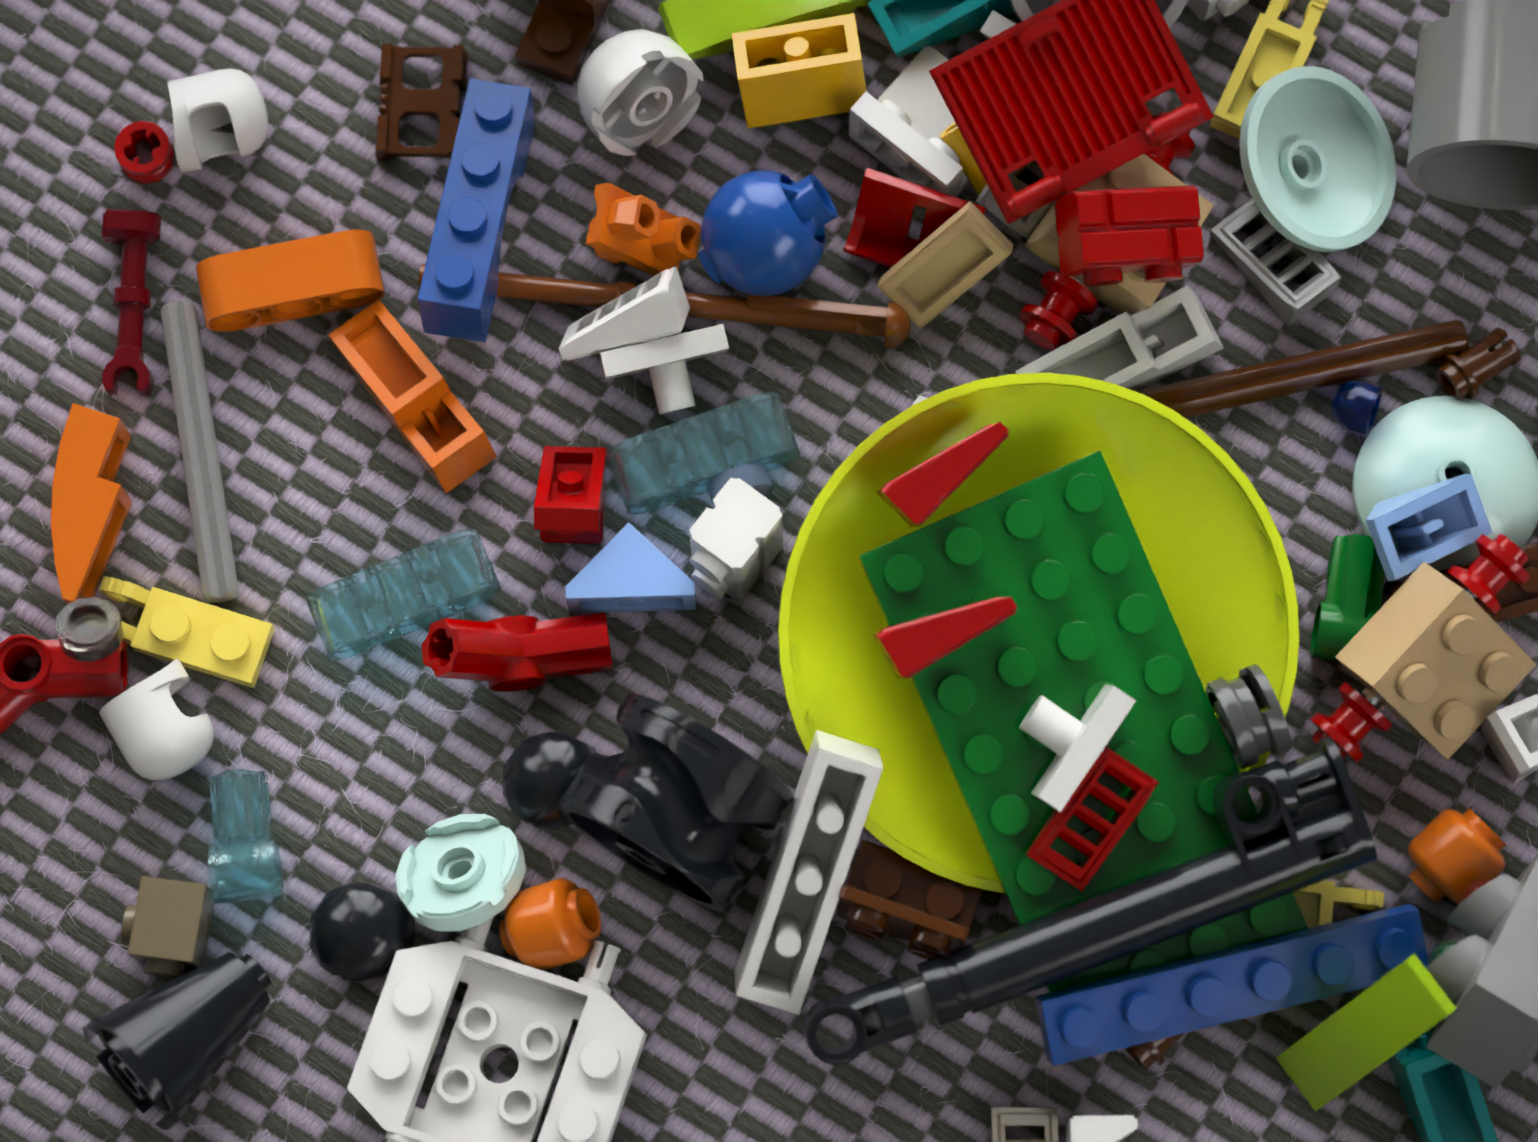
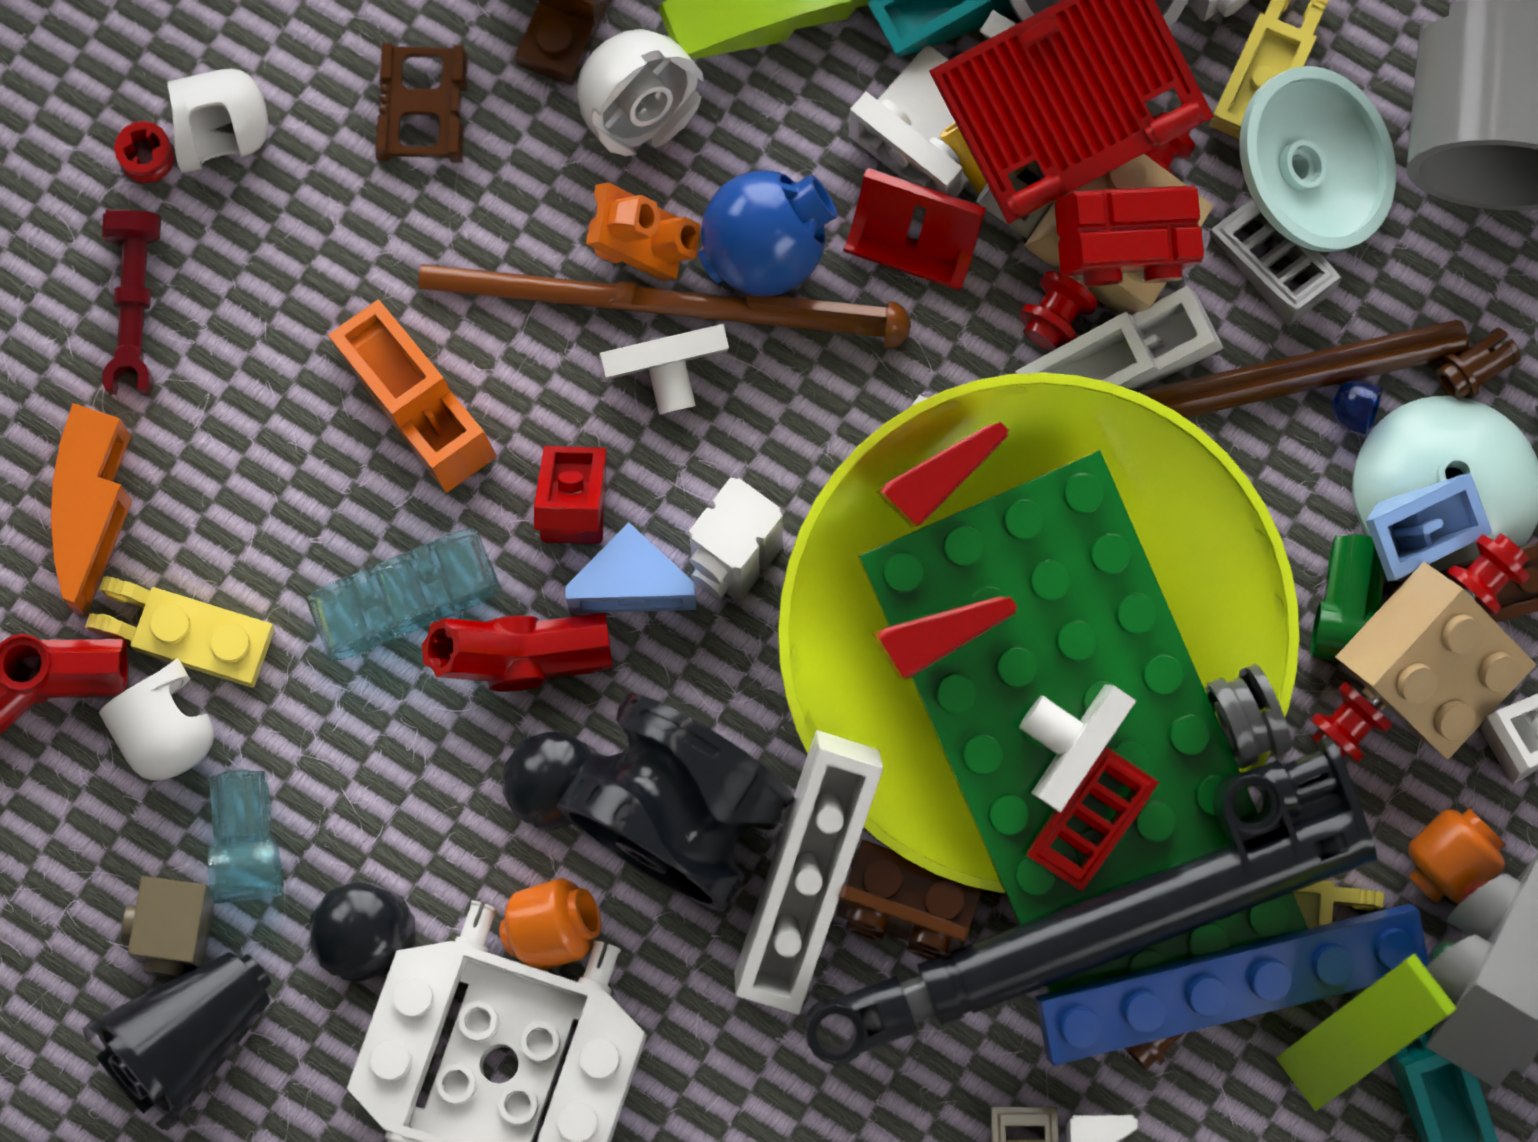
(89, 629): clear smoke tile -> none
(199, 452): light grey axle -> none
(290, 280): orange beam -> none
(461, 873): light aqua plate -> none
(468, 231): blue arch -> none
(640, 315): white slope -> none
(686, 455): clear light blue beam -> none
(752, 473): sand blue tile -> none
(799, 70): yellow brick -> none
(945, 265): tan tile -> none

